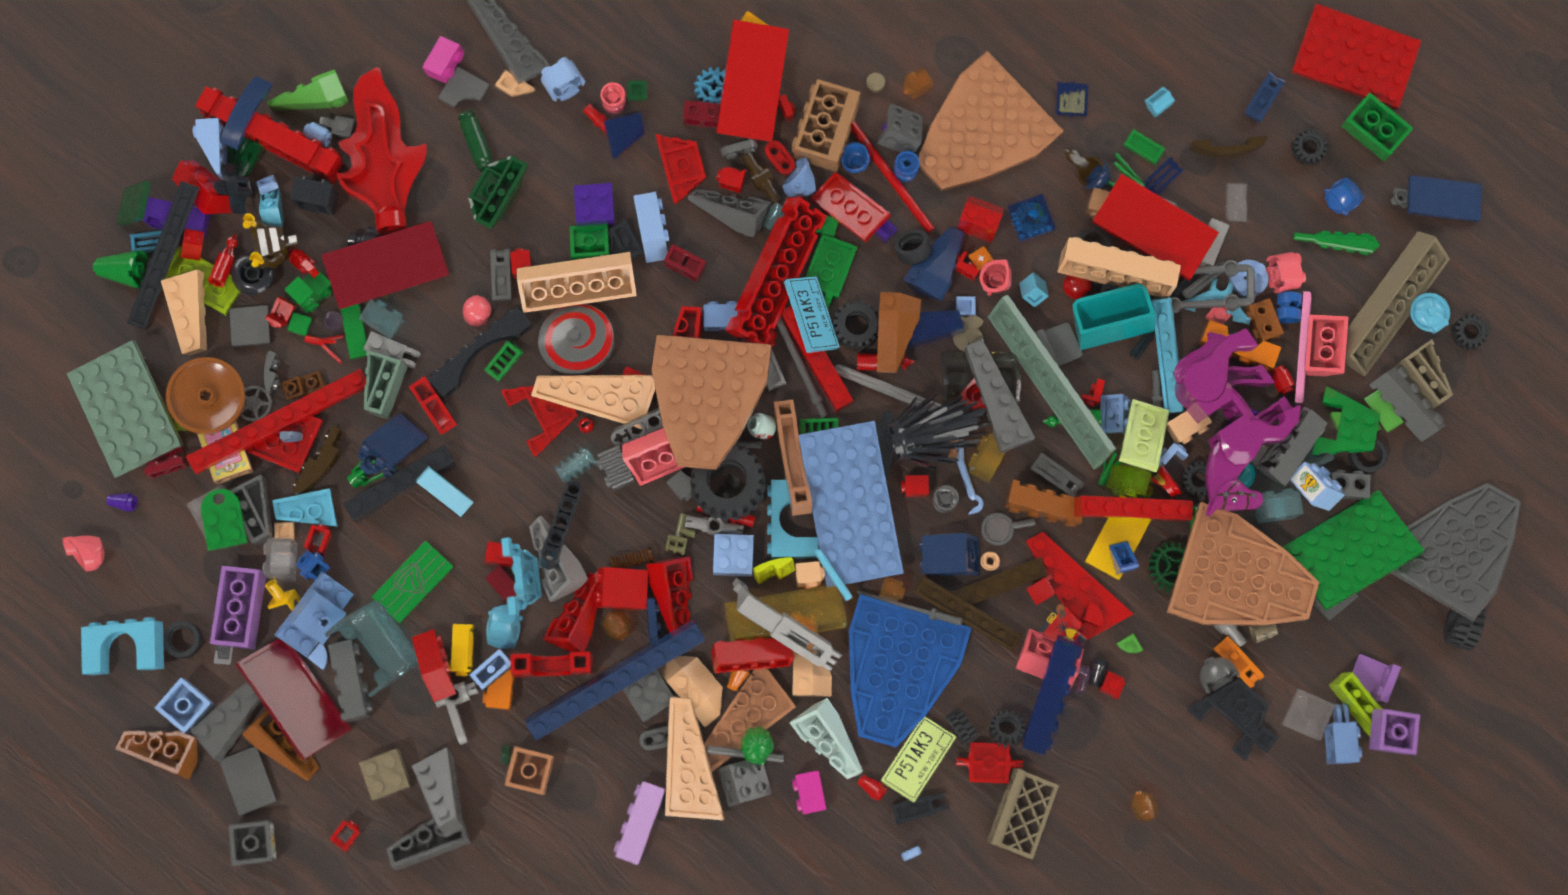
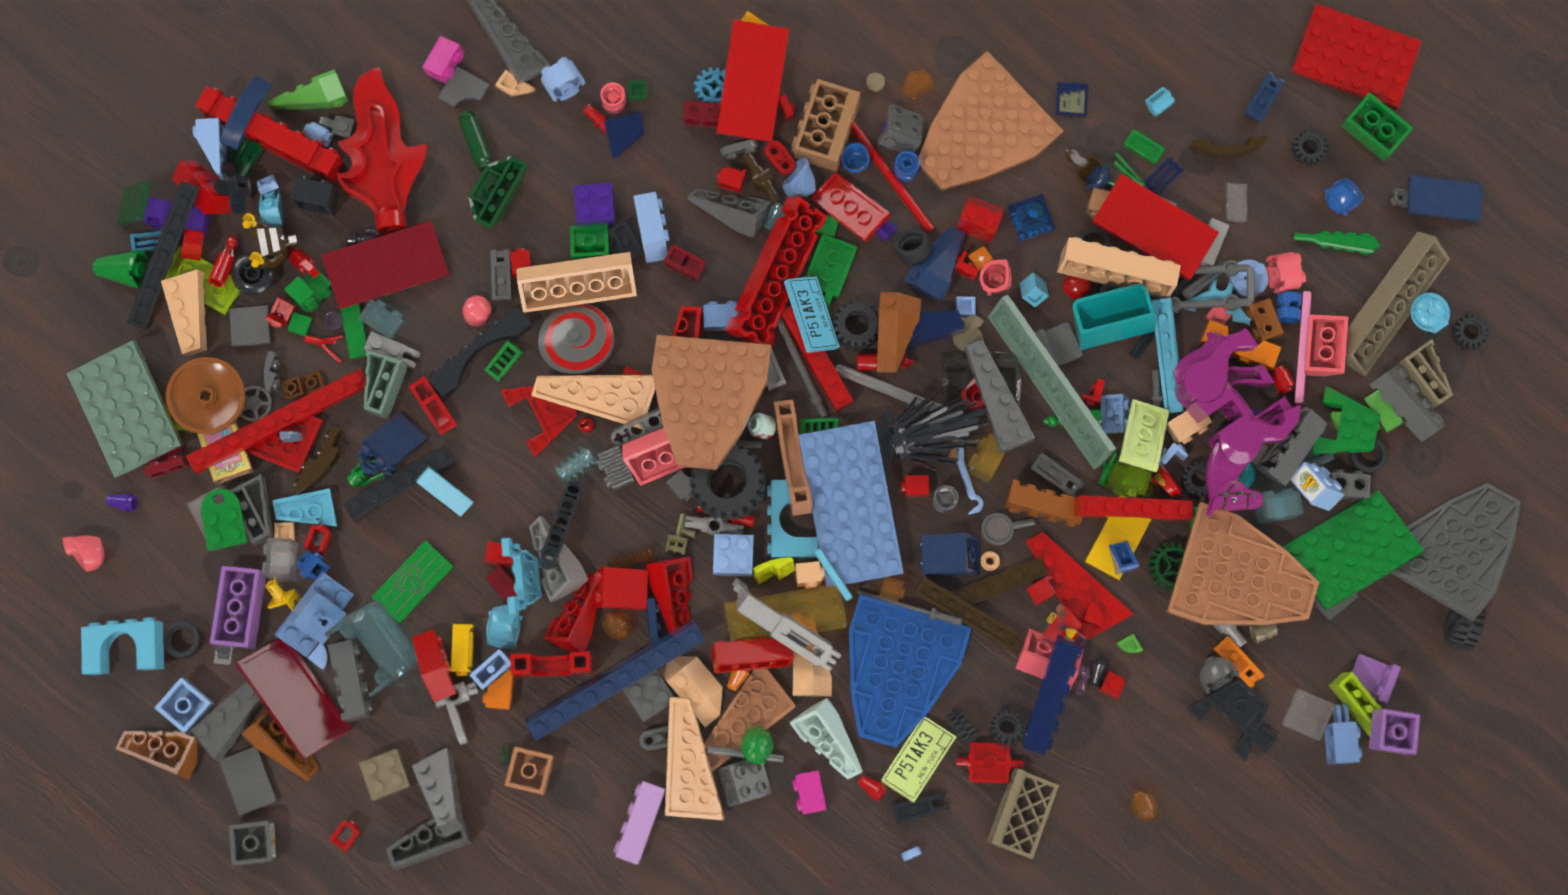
(681, 165): red wing -> none

